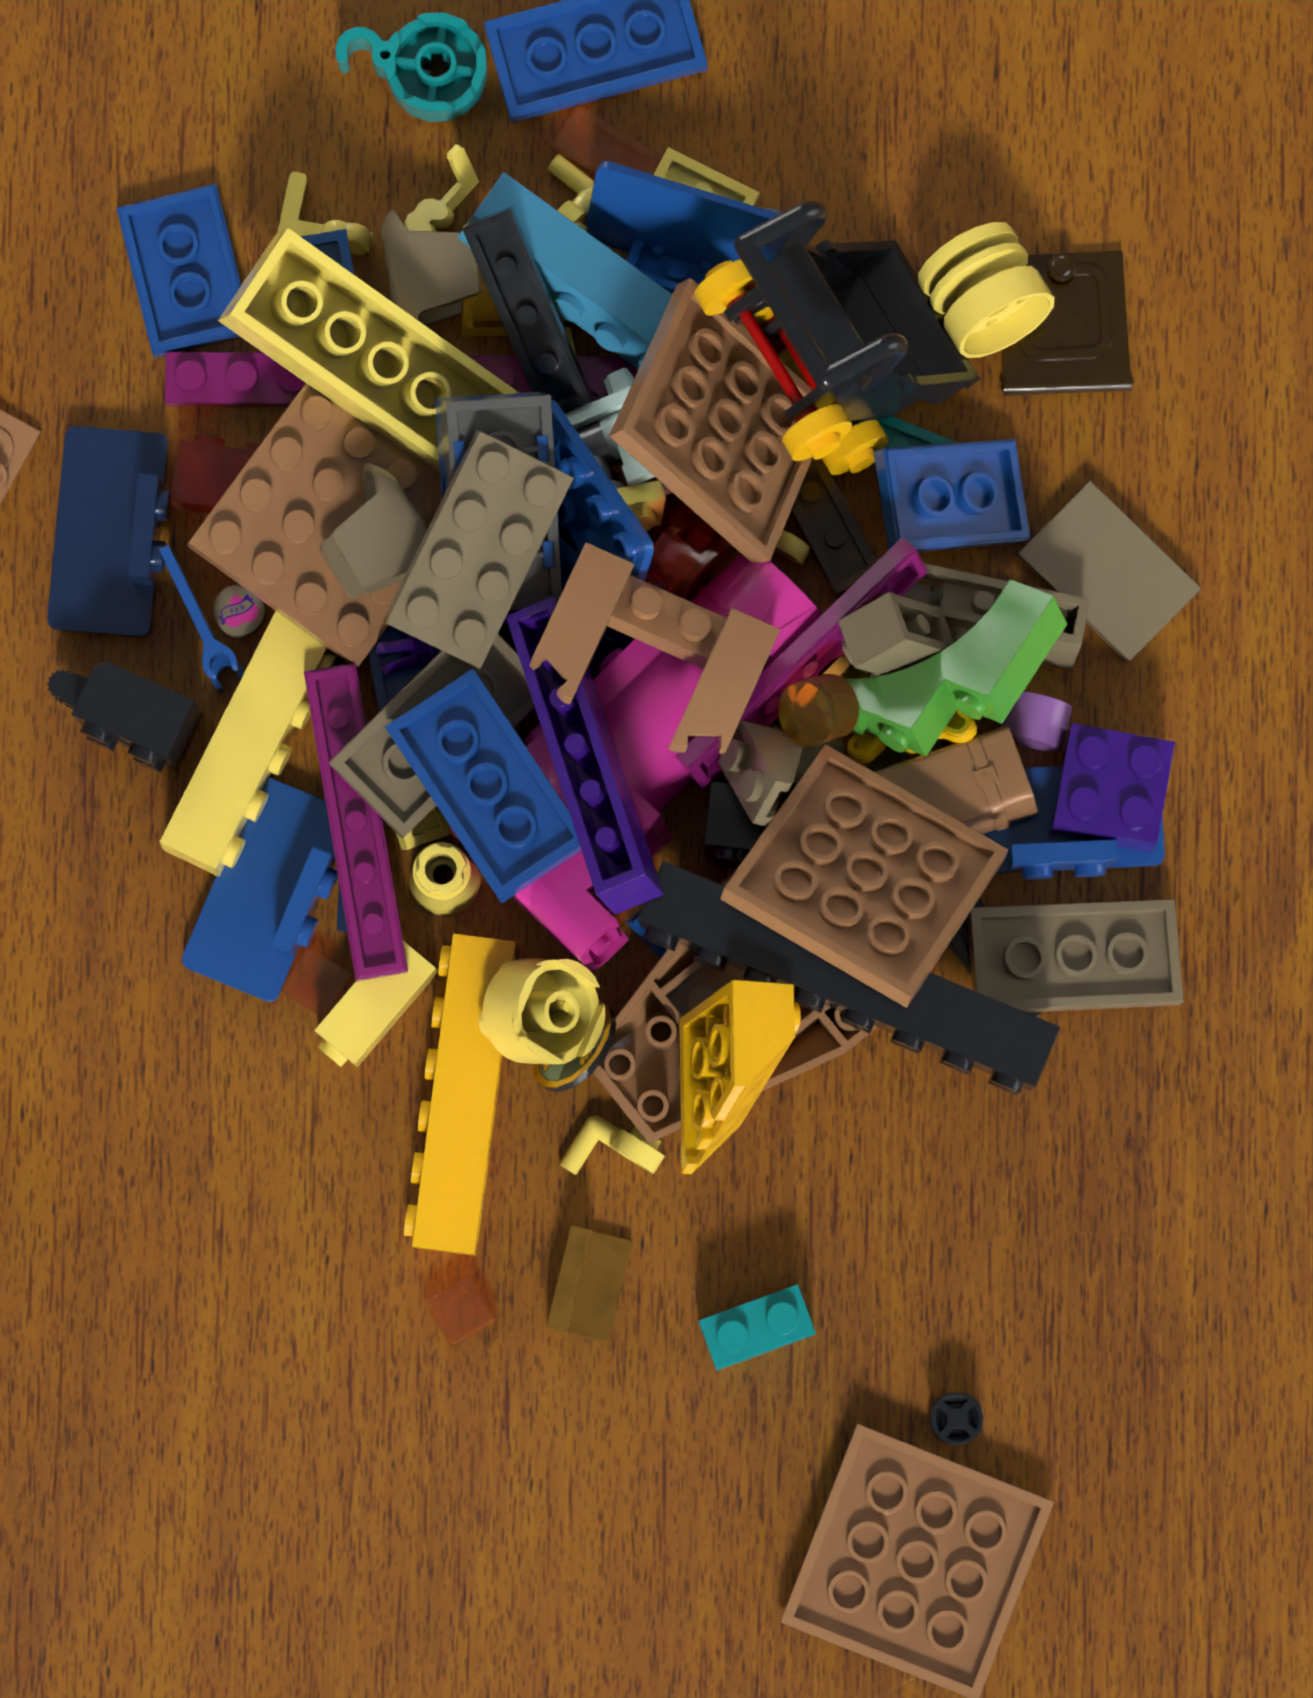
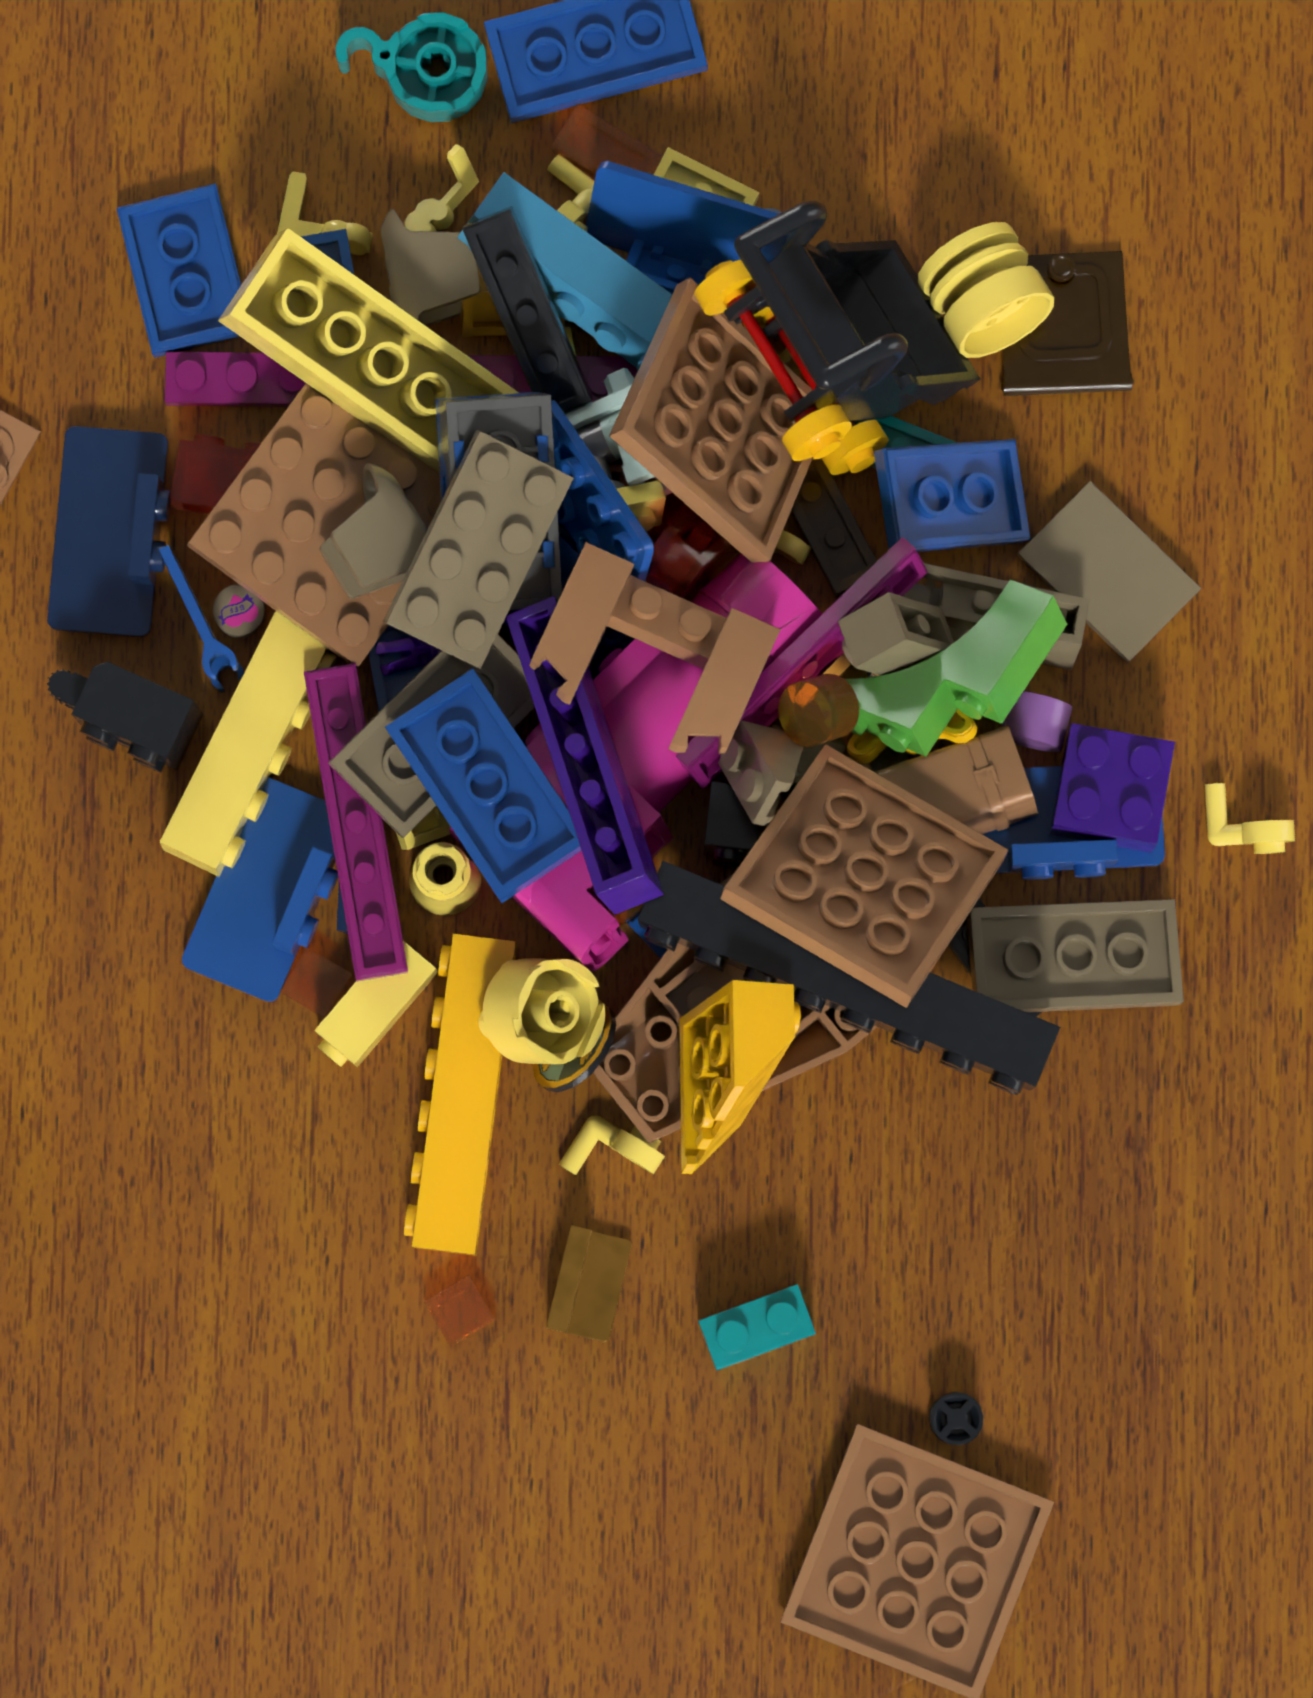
(1265, 836): none -> light yellow plate

